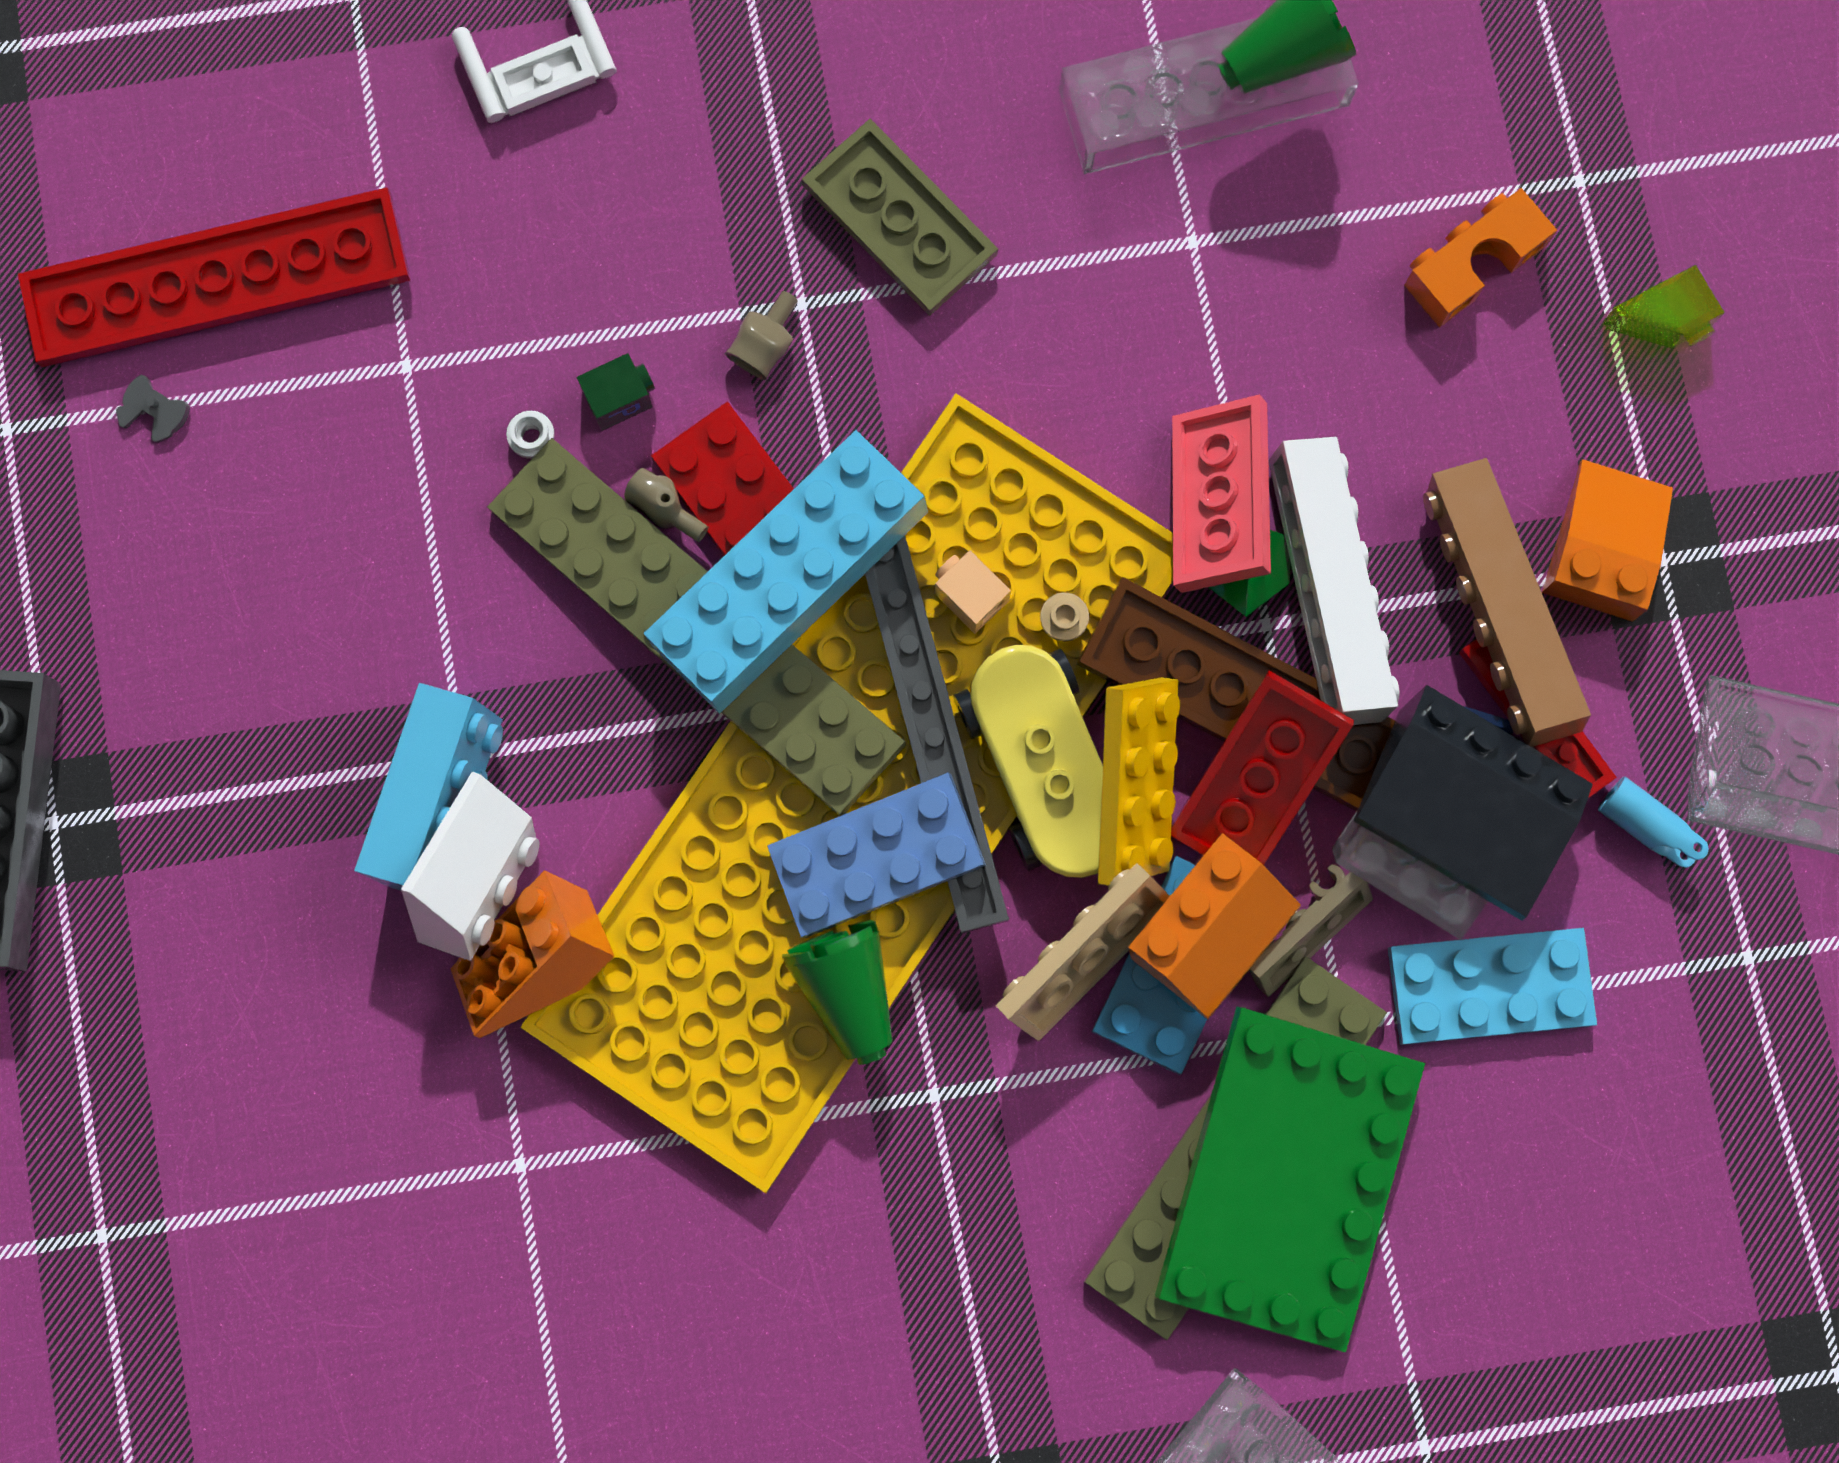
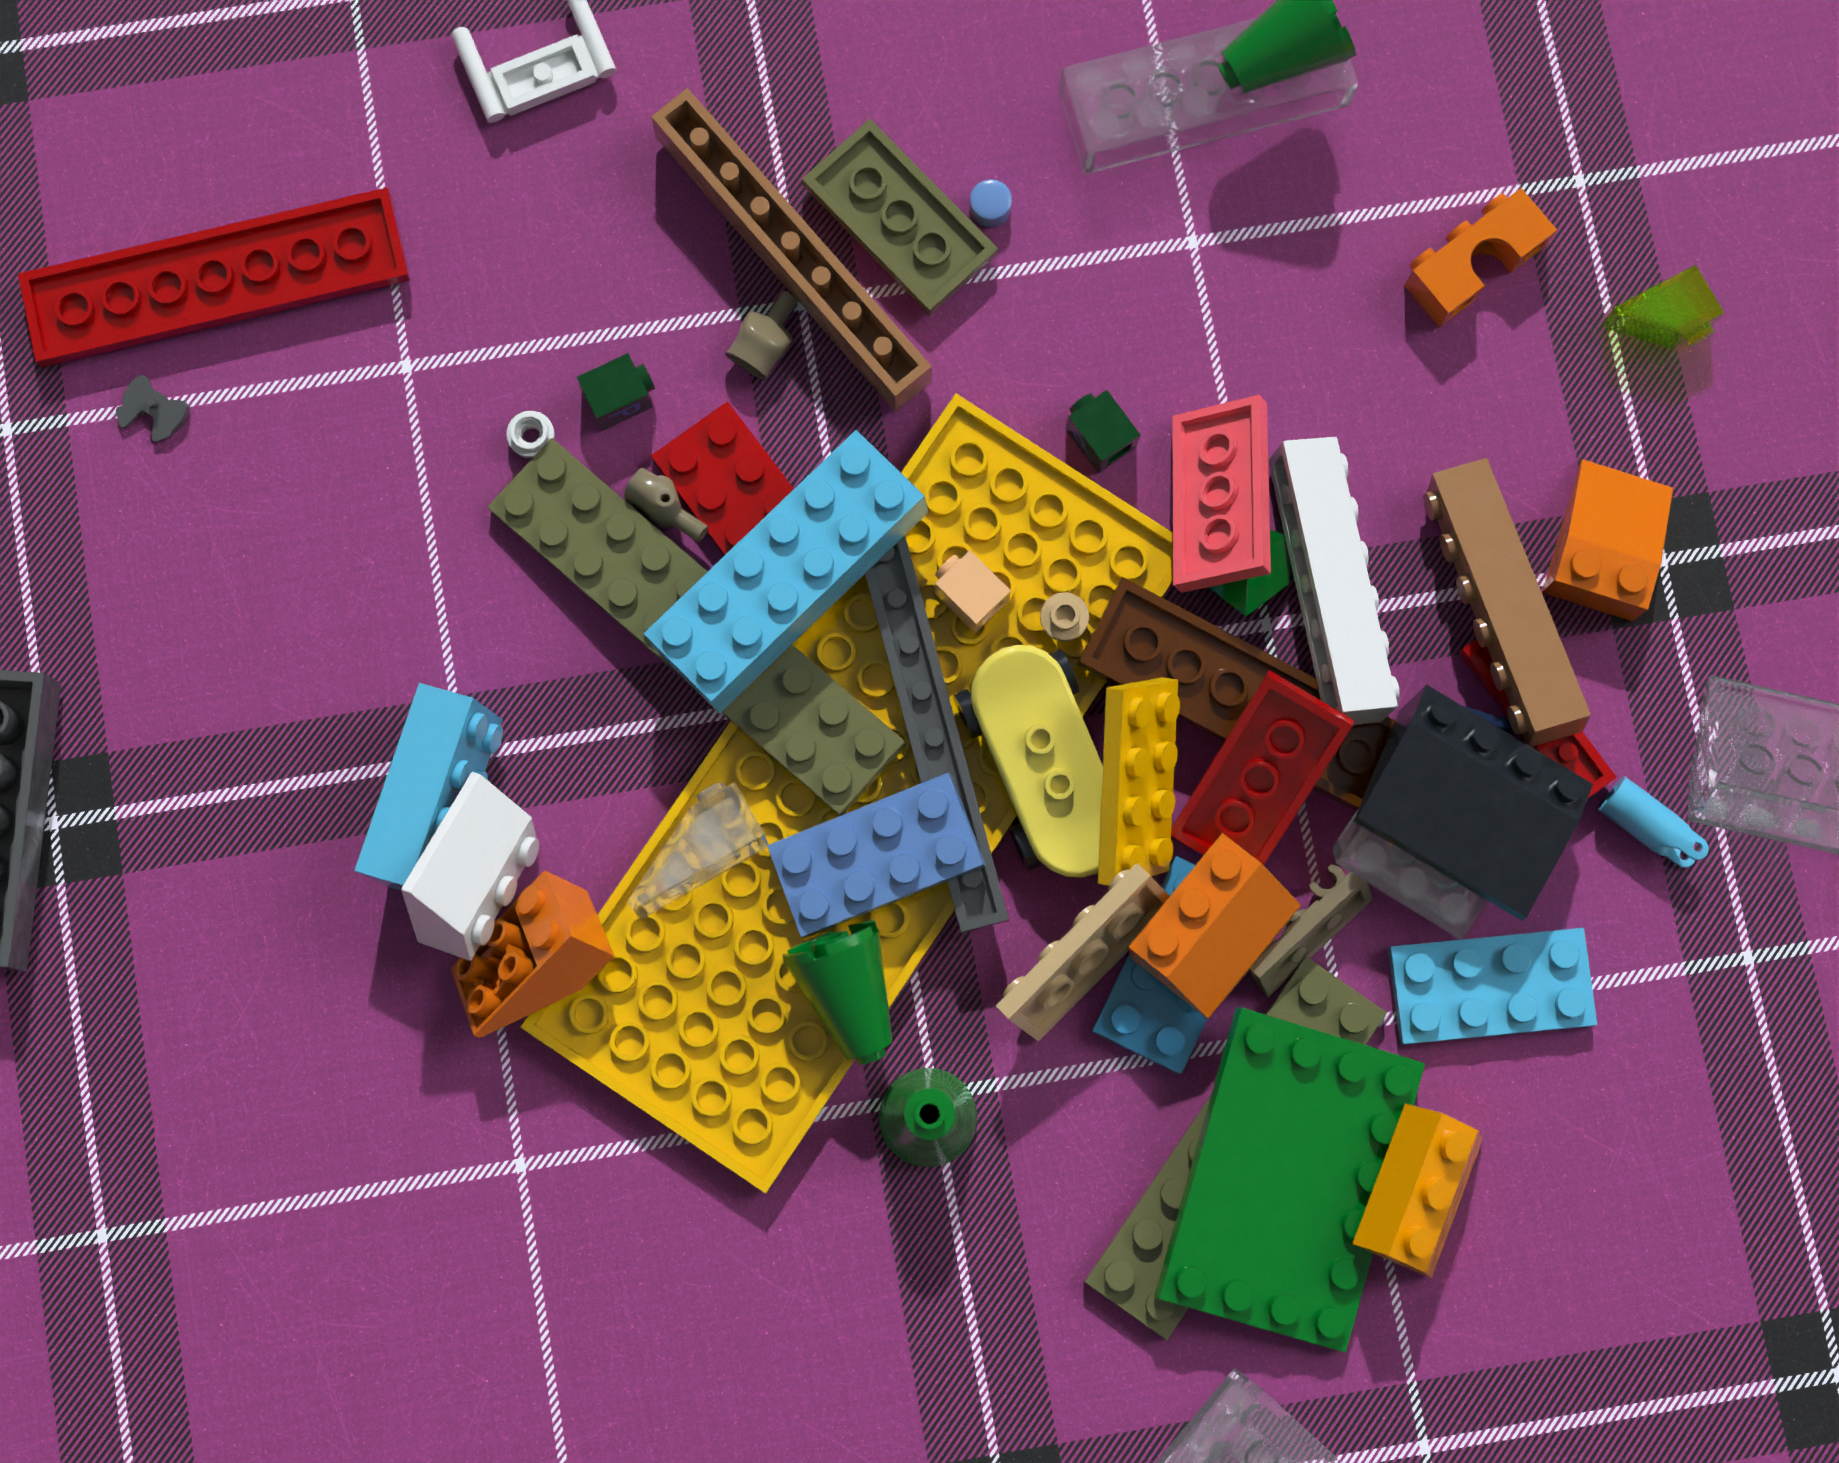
(705, 844): none -> clear slope
(791, 250): none -> medium nougat brick
(921, 1142): none -> green cone
(990, 203): none -> medium blue piece
(1101, 430): none -> dark green brick
(1418, 1189): none -> light orange slope

